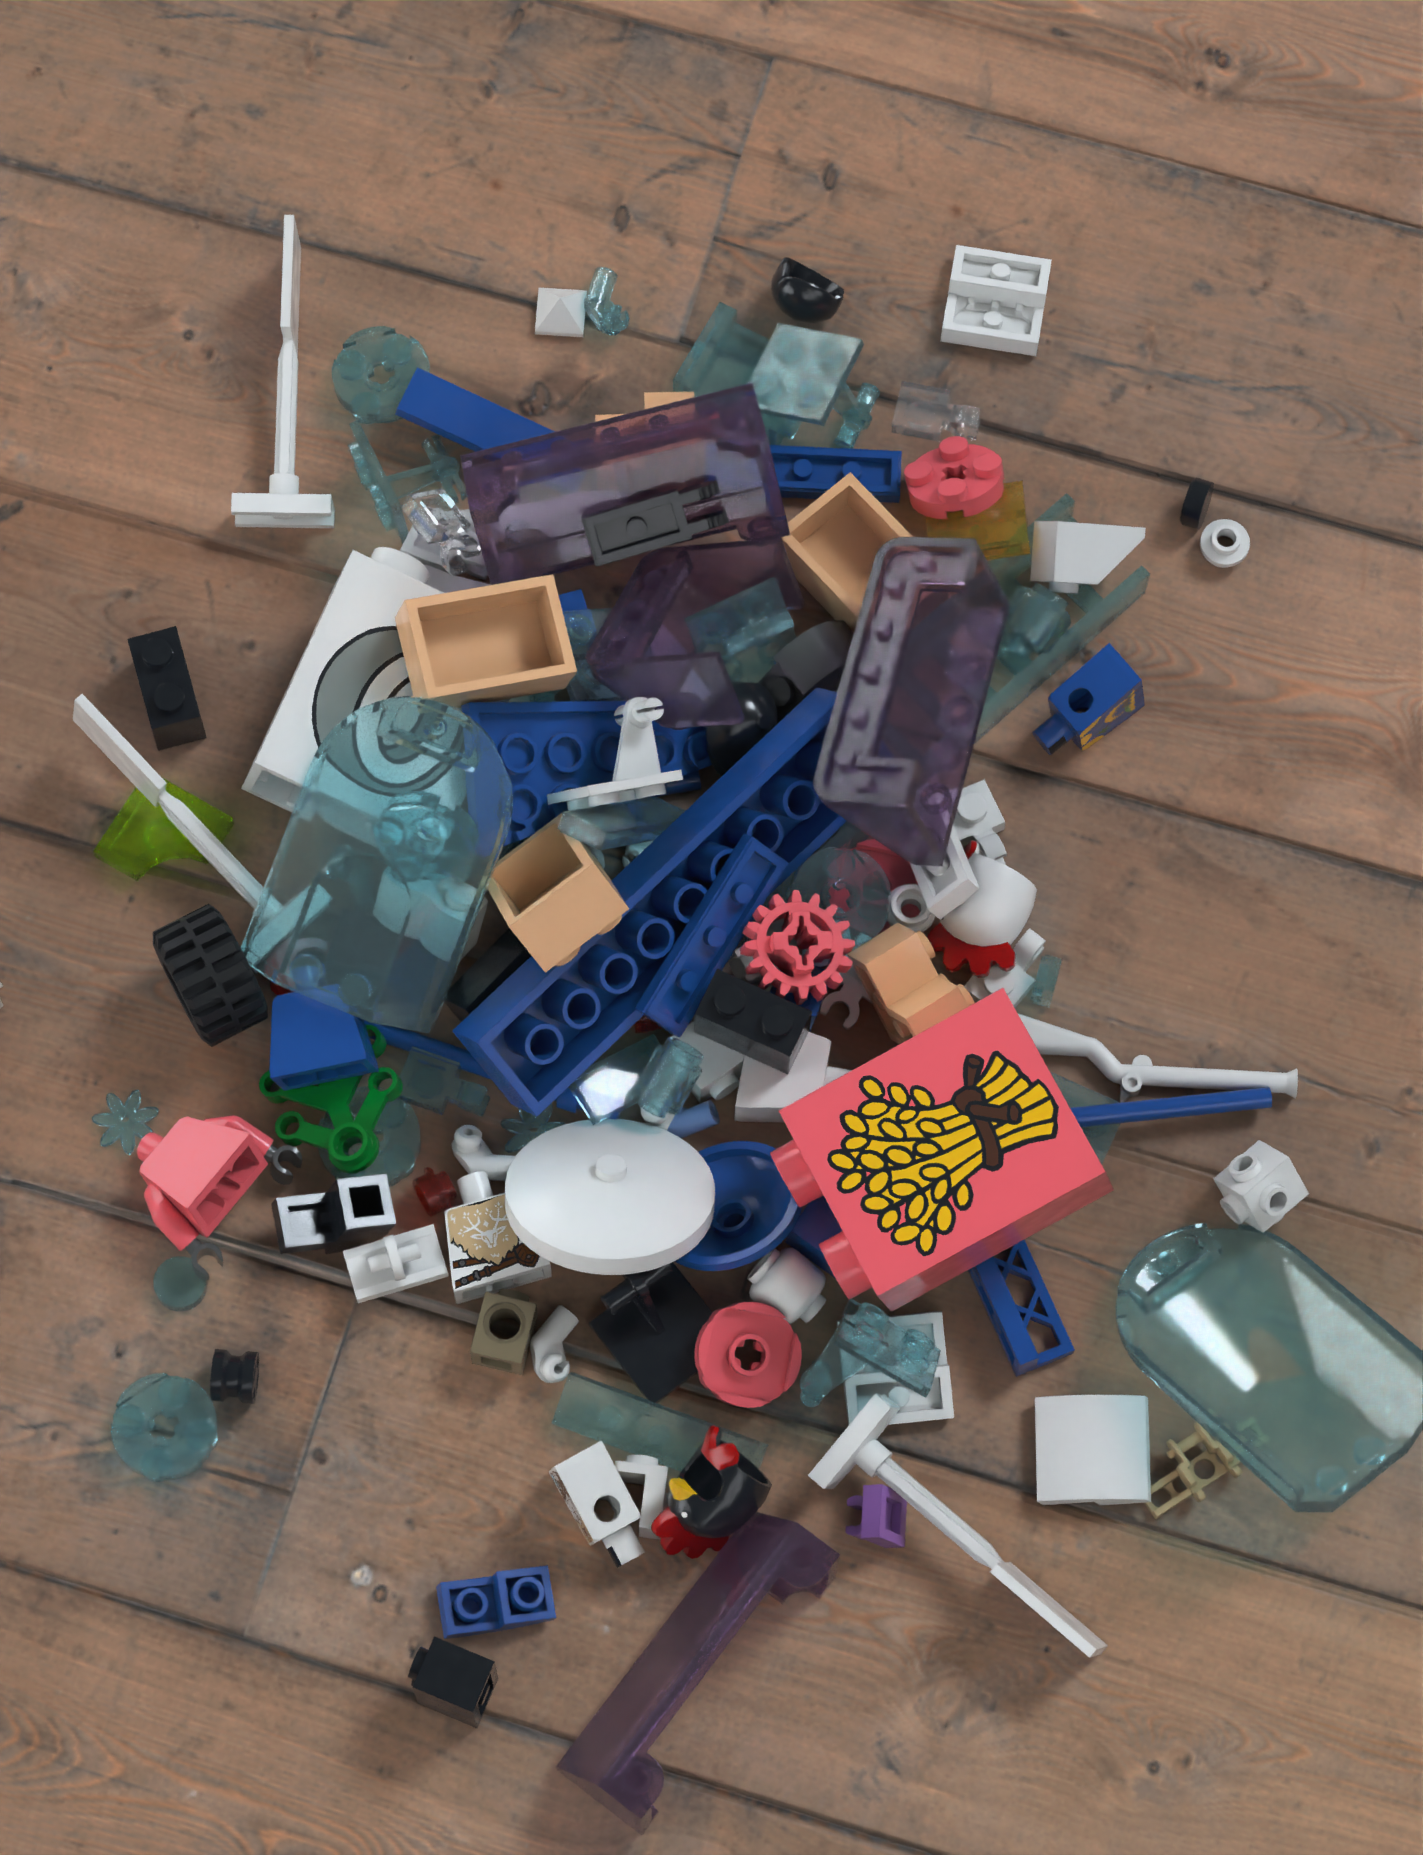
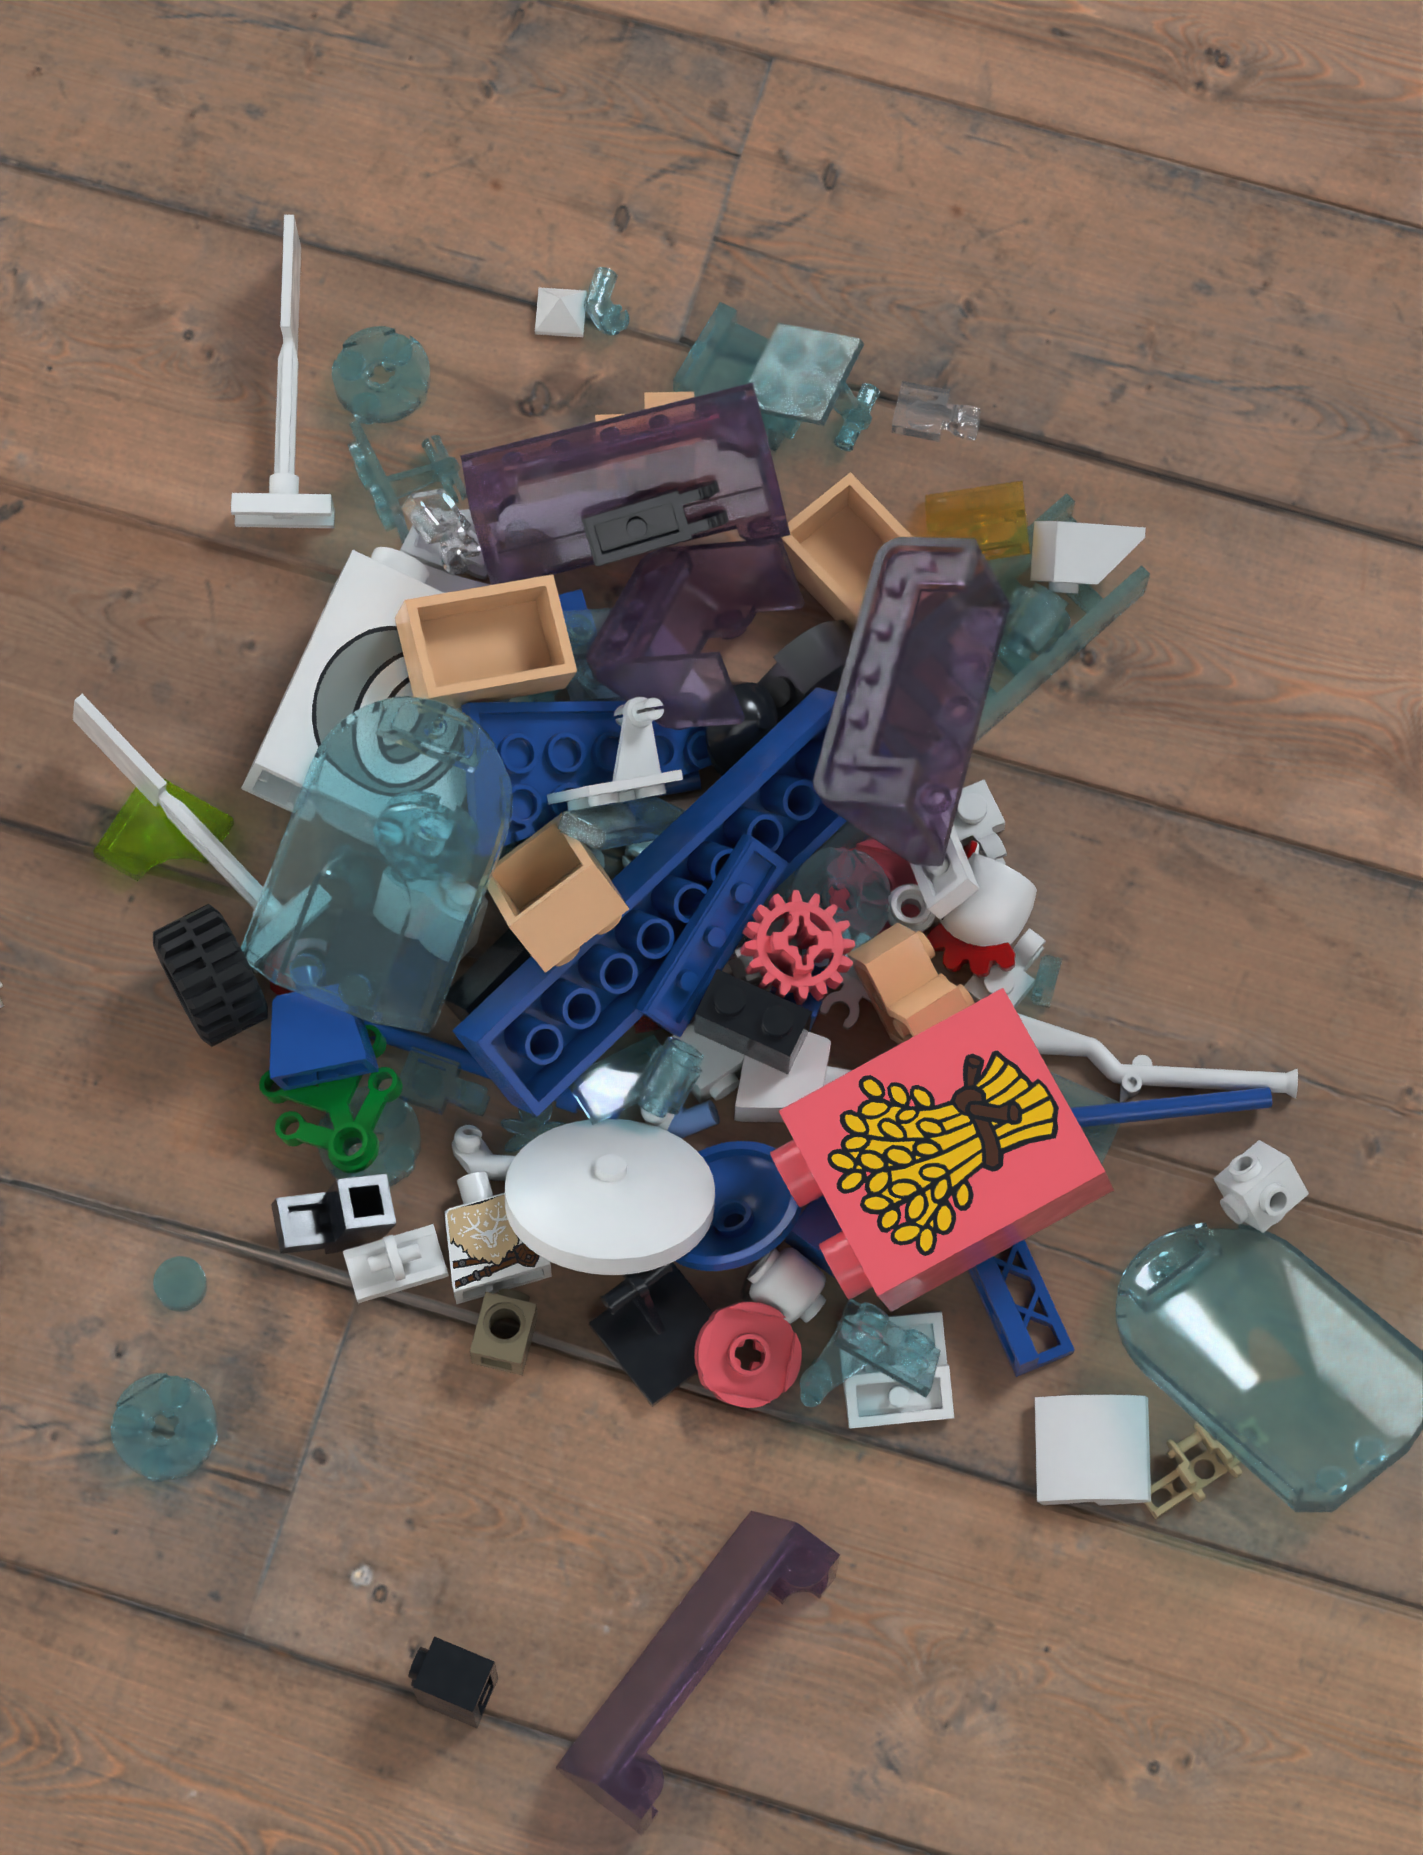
(125, 1130): clear light blue plant -> none
(166, 688): black brick -> none
(202, 1174): coral torso -> none
(234, 1376): black wheel -> none
(434, 1191): clear red plate -> none
(462, 414): blue tile -> none
(496, 1602): blue slope -> none
(547, 1346): white arm -> none
(591, 1478): white torso -> none
(640, 1424): clear light blue tile -> none
(646, 1471): white bracket -> none
(710, 1498): black piece -> none
(745, 630): clear light blue plate -> none
(805, 293): black hair -> none
(814, 470): blue tile -> none
(859, 1447): white piece -> none
(882, 1516): medium lavender tile -> none
(955, 479): coral plate -> none
(996, 300): white slope -> none
(1101, 686): blue torso -> none
(1196, 503): black tile -> none
(1218, 554): white plate -> none

